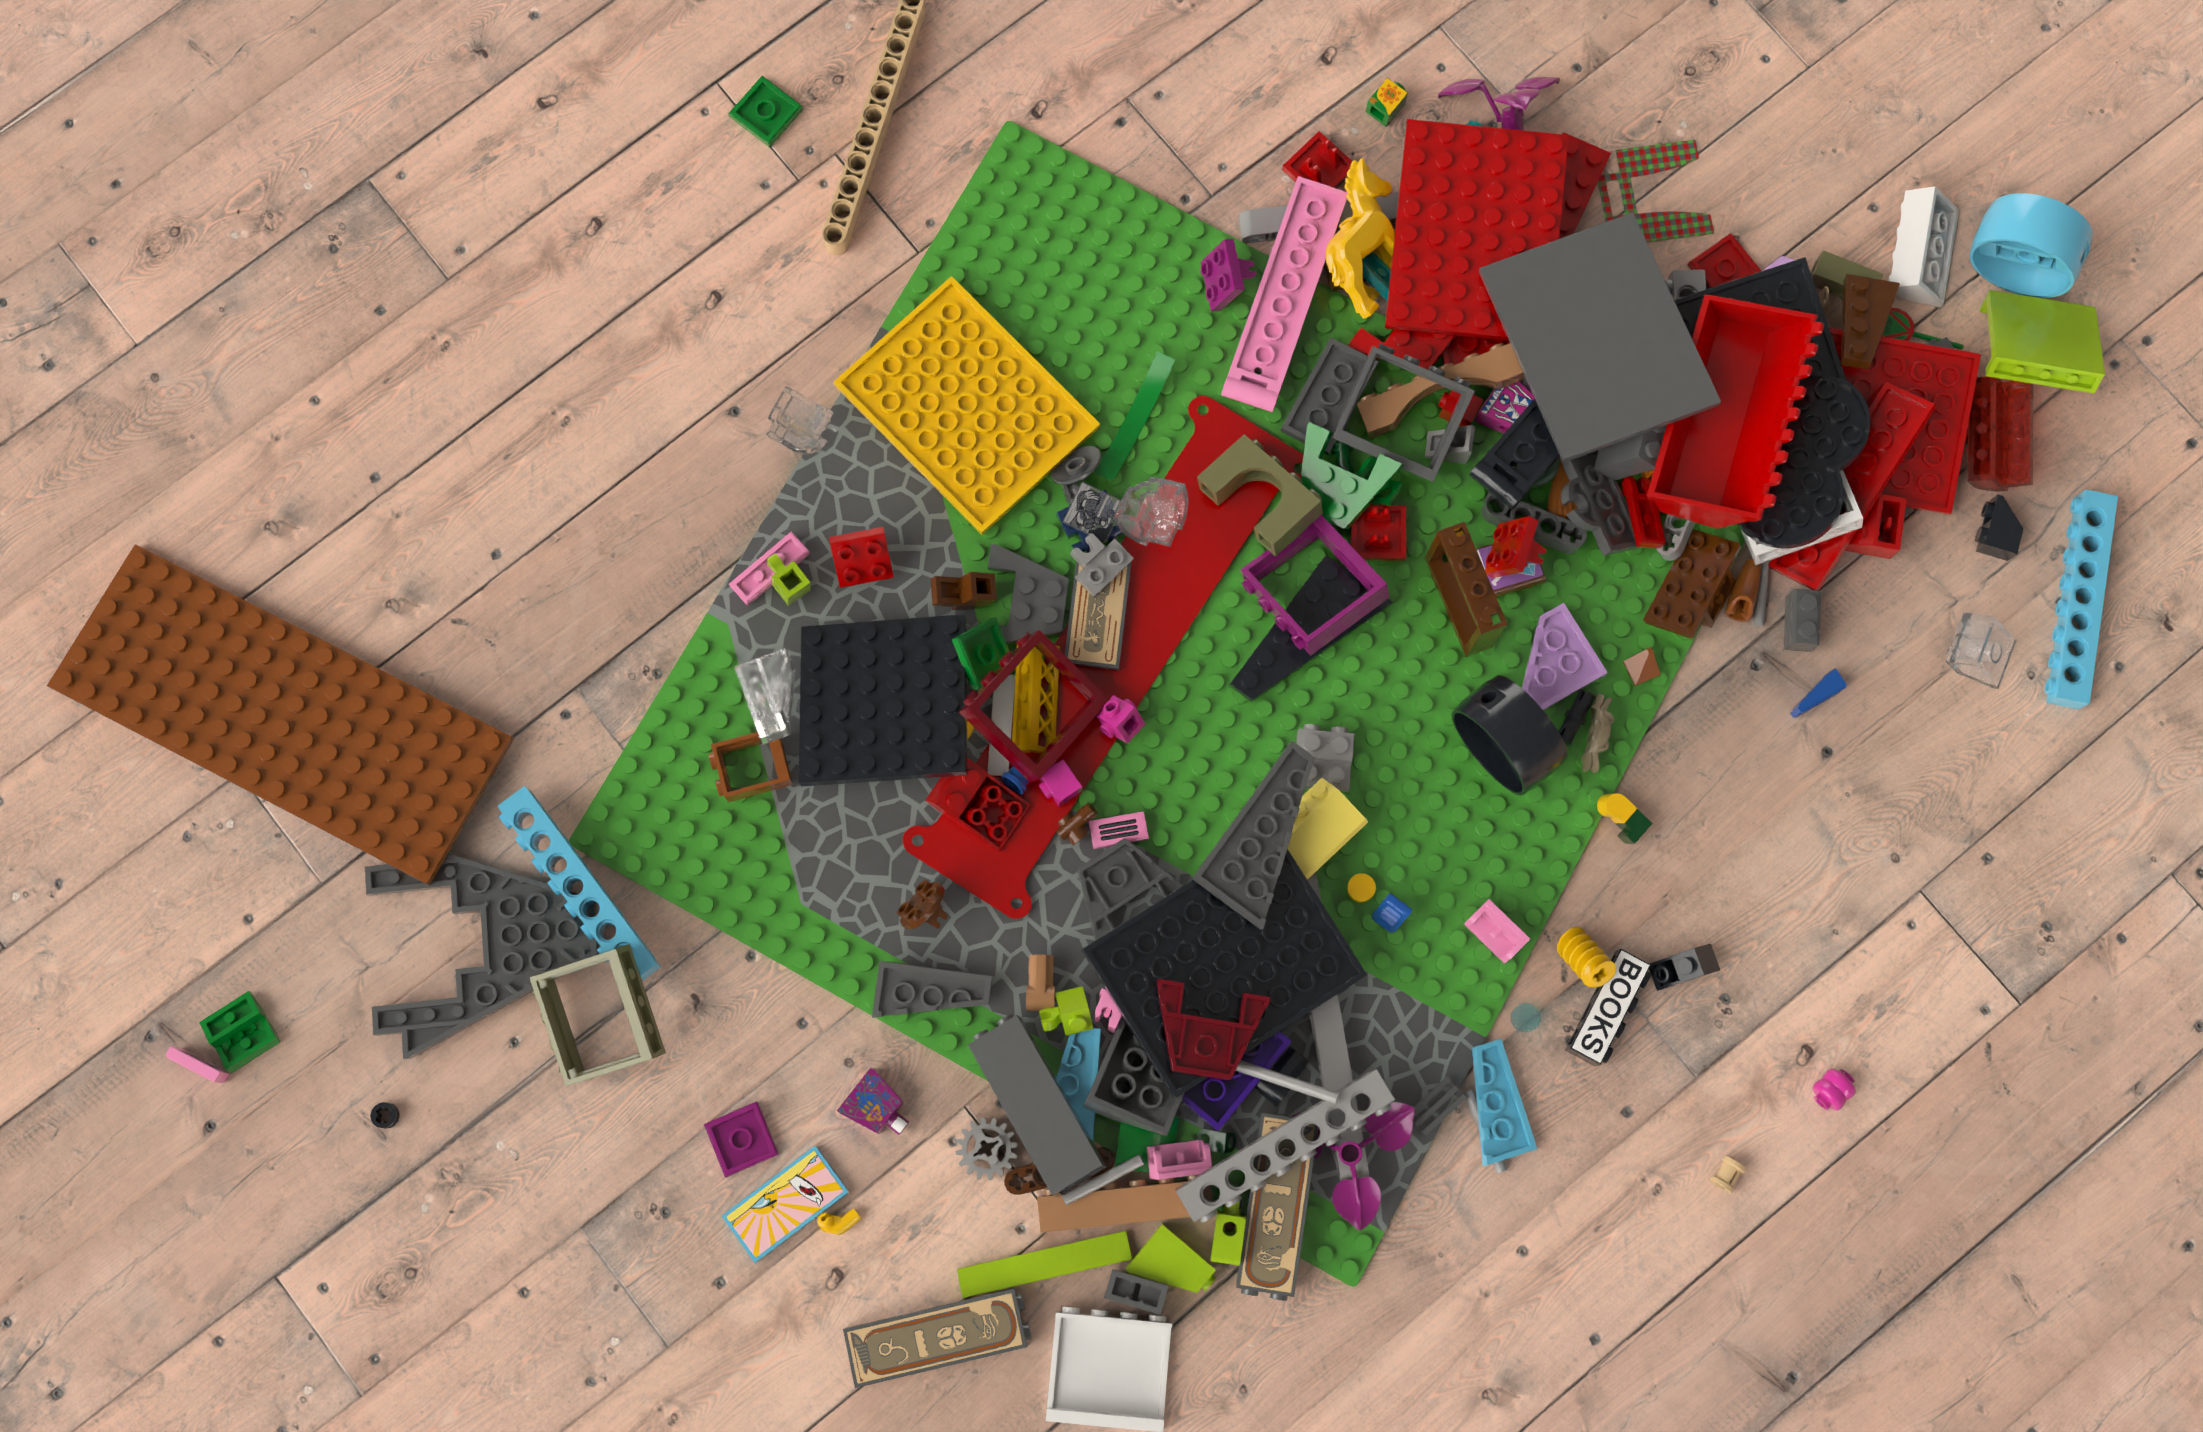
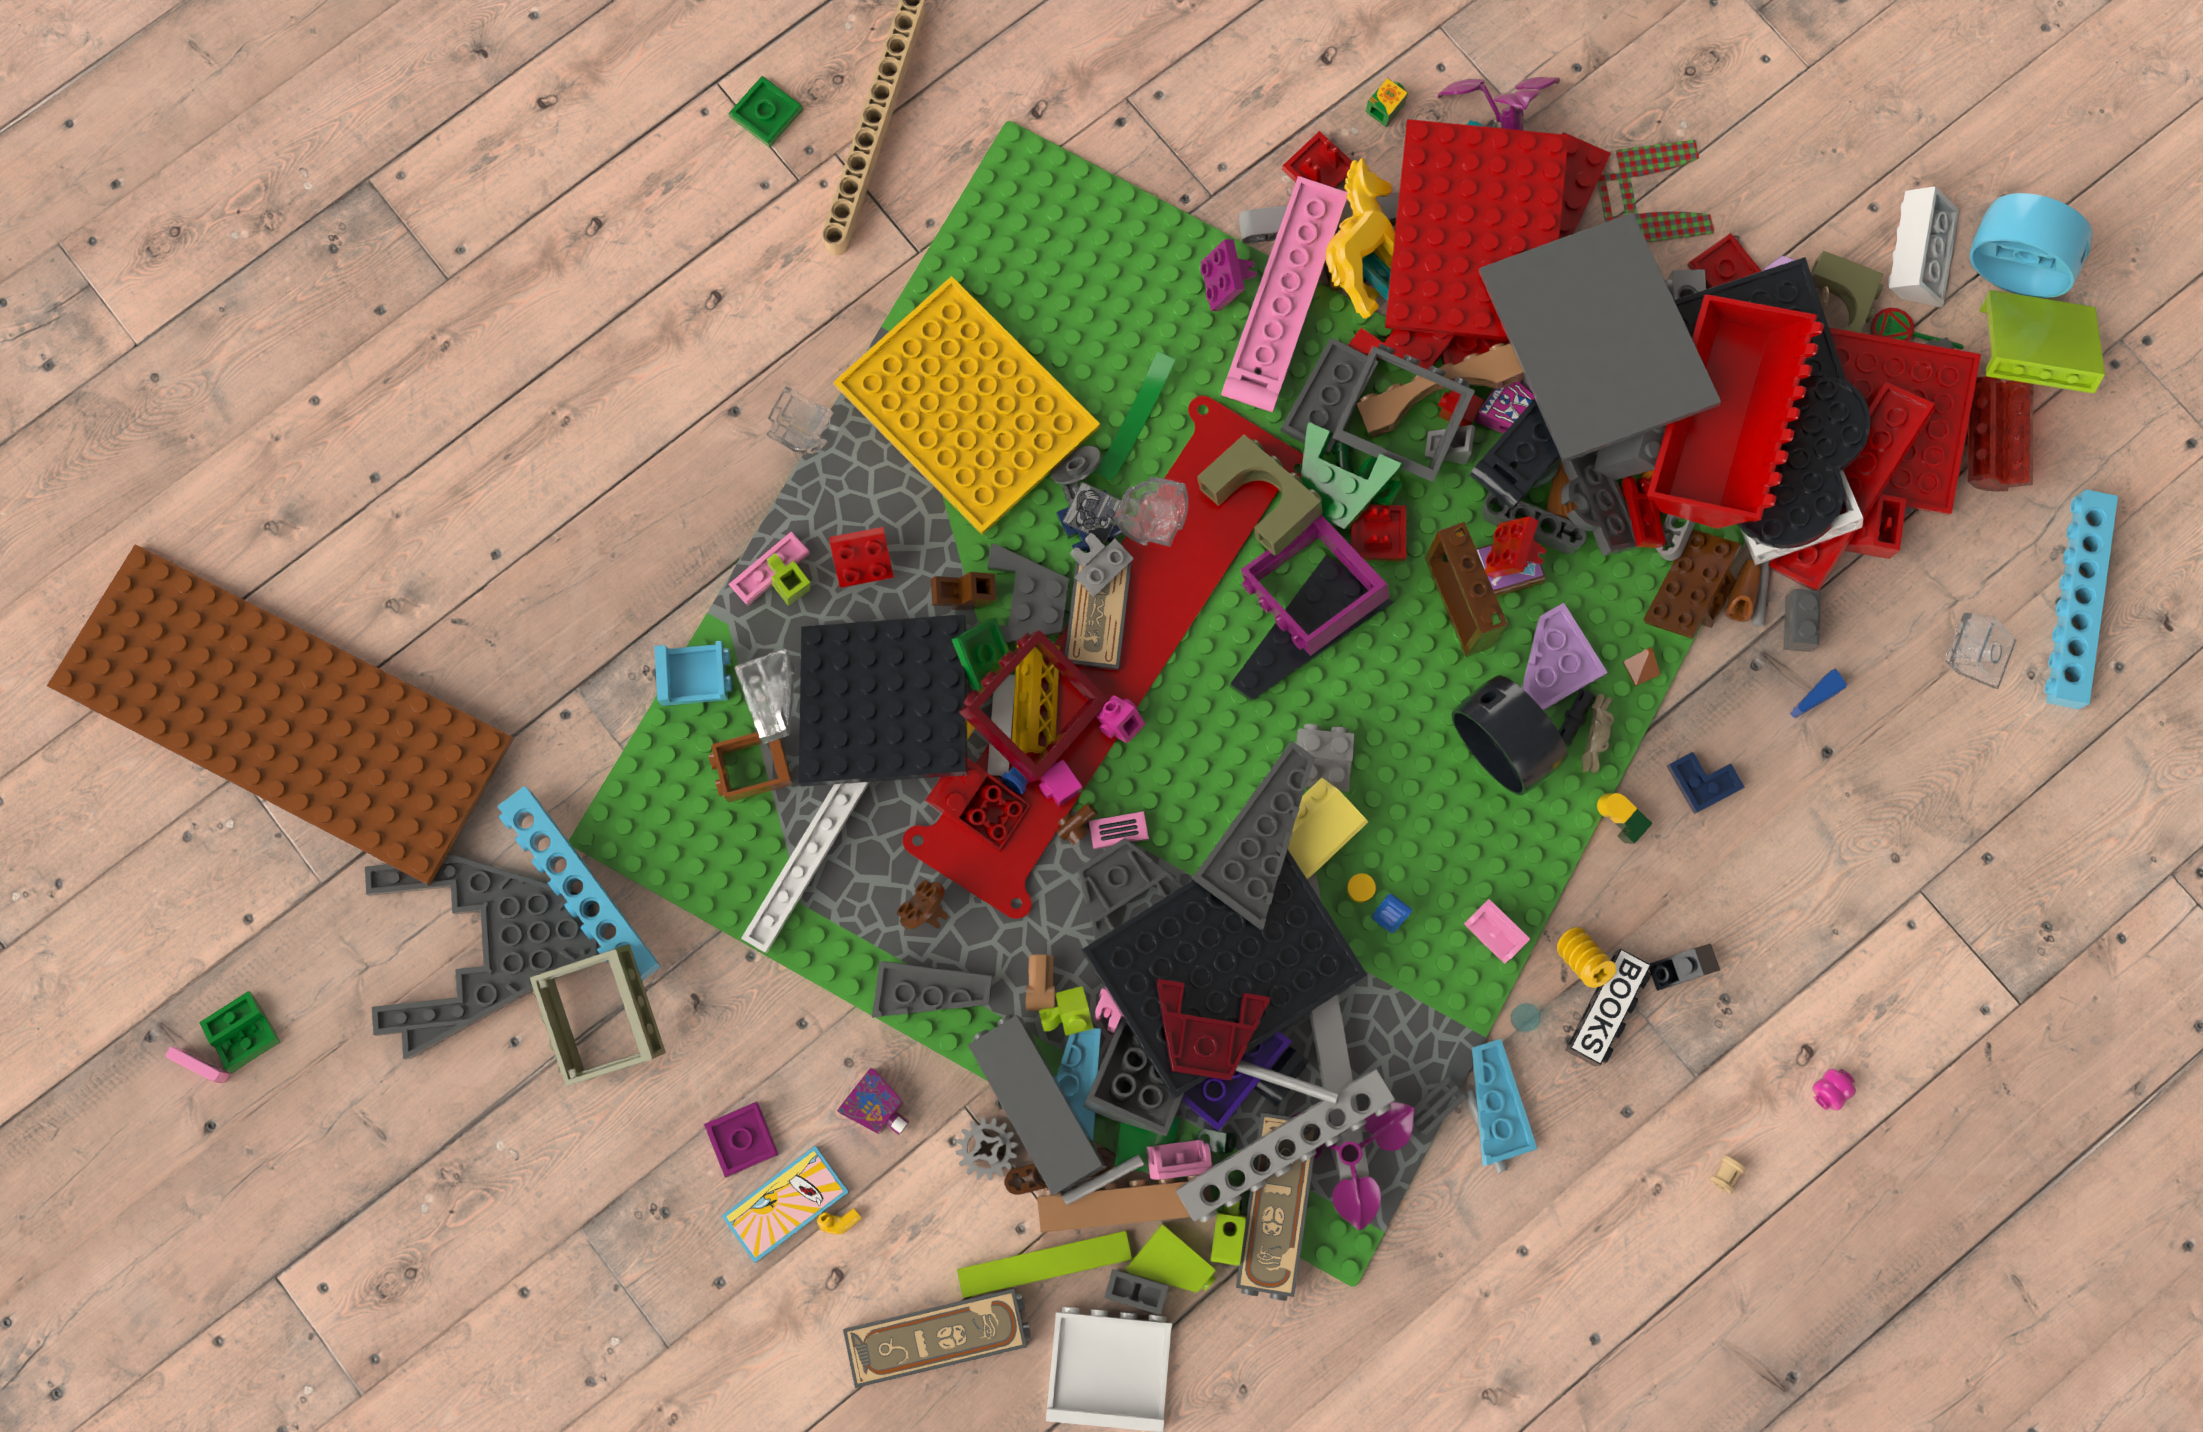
(376, 1115): black bush -> none
(692, 674): none -> medium azure panel
(803, 864): none -> white plate
(1703, 789): none -> dark blue plate
(1863, 317): reddish brown wing -> none
(2000, 530): black slope -> none

